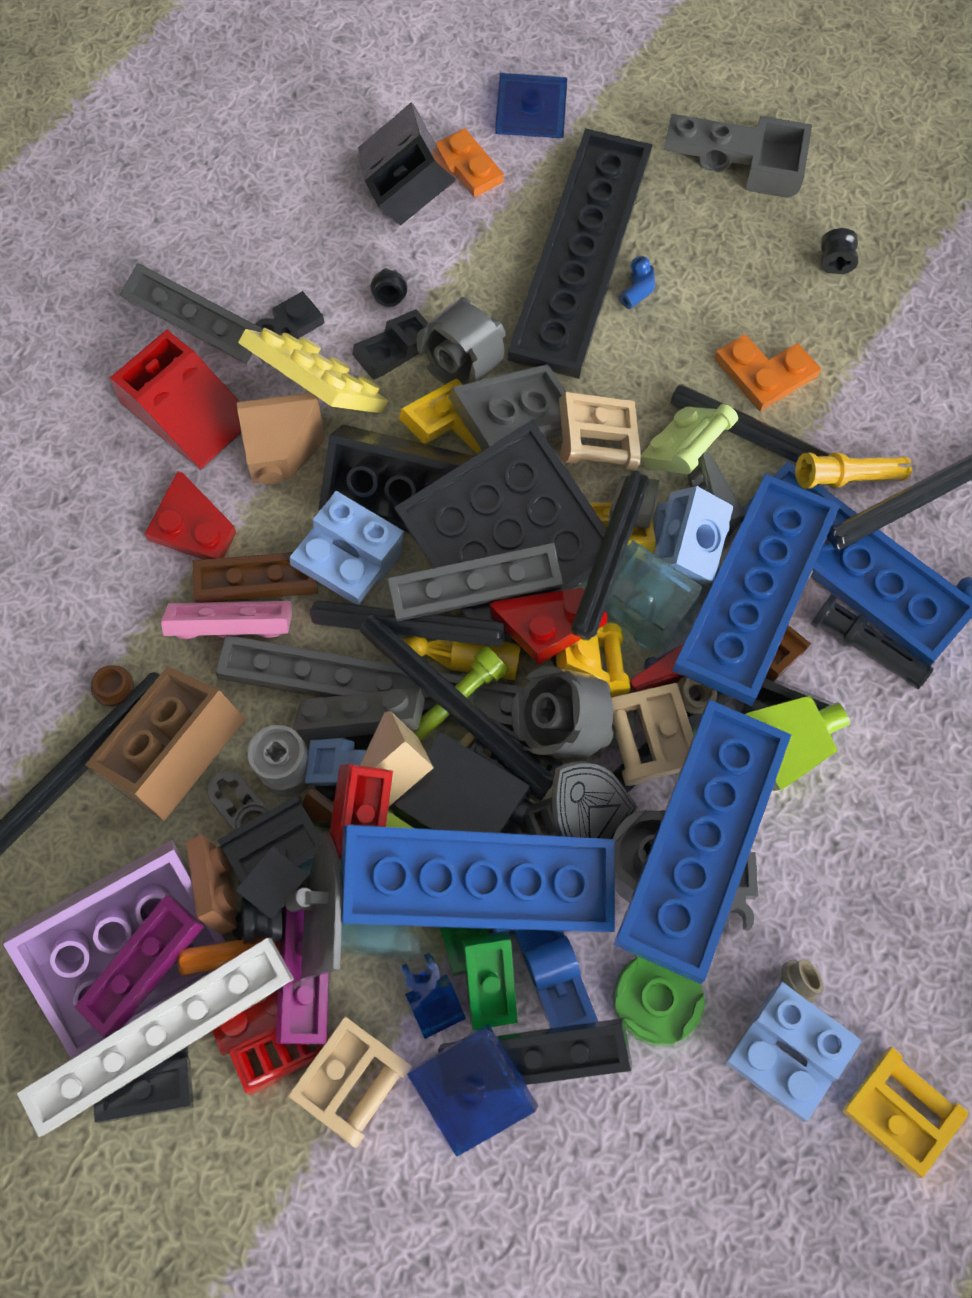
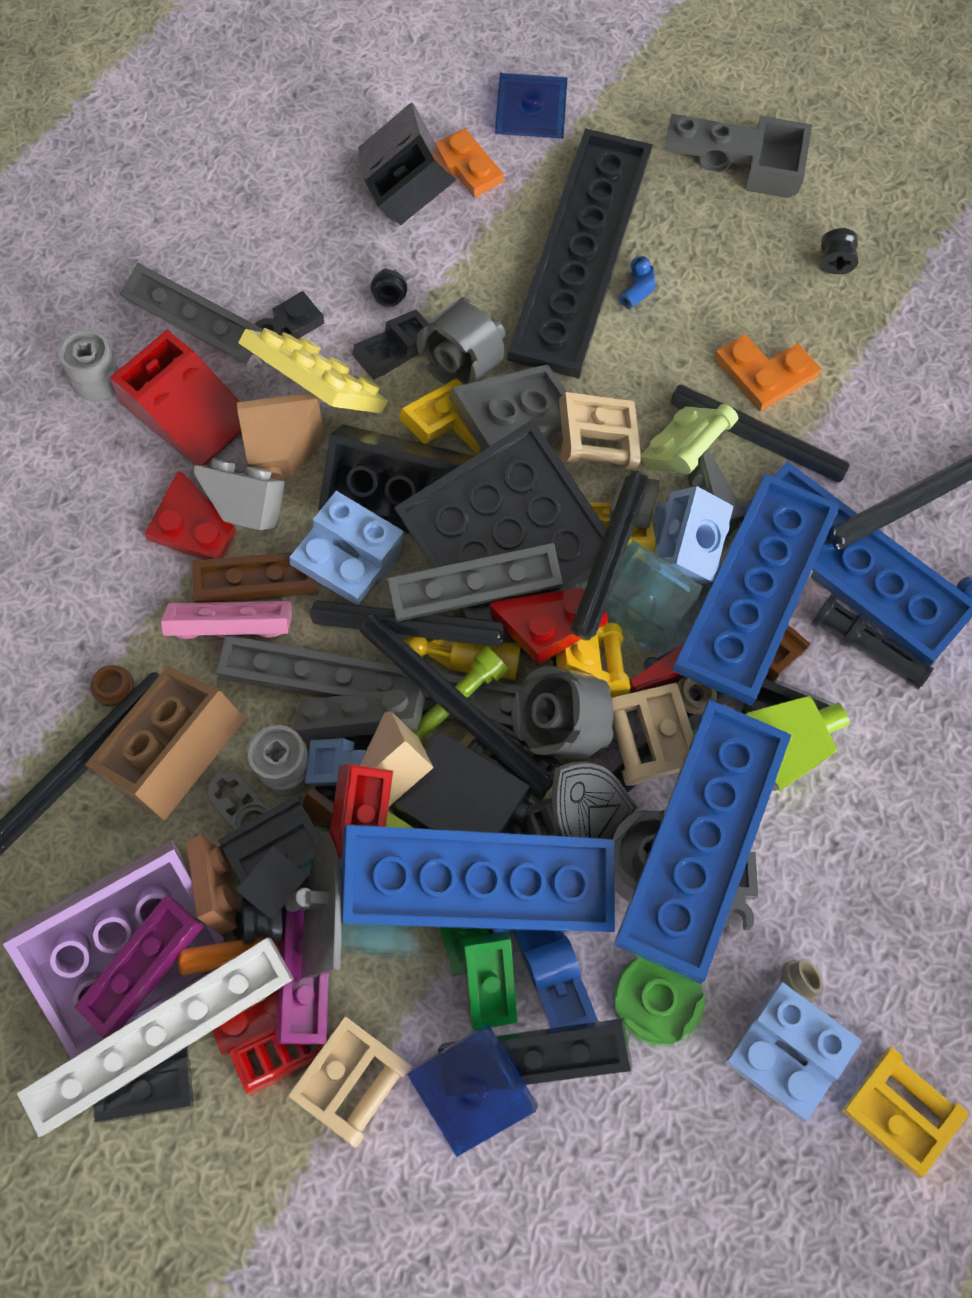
(88, 363): none -> light grey wheel
(241, 496): none -> light grey slope
(432, 998): clear blue plate -> none
(839, 469): yellow pin -> none

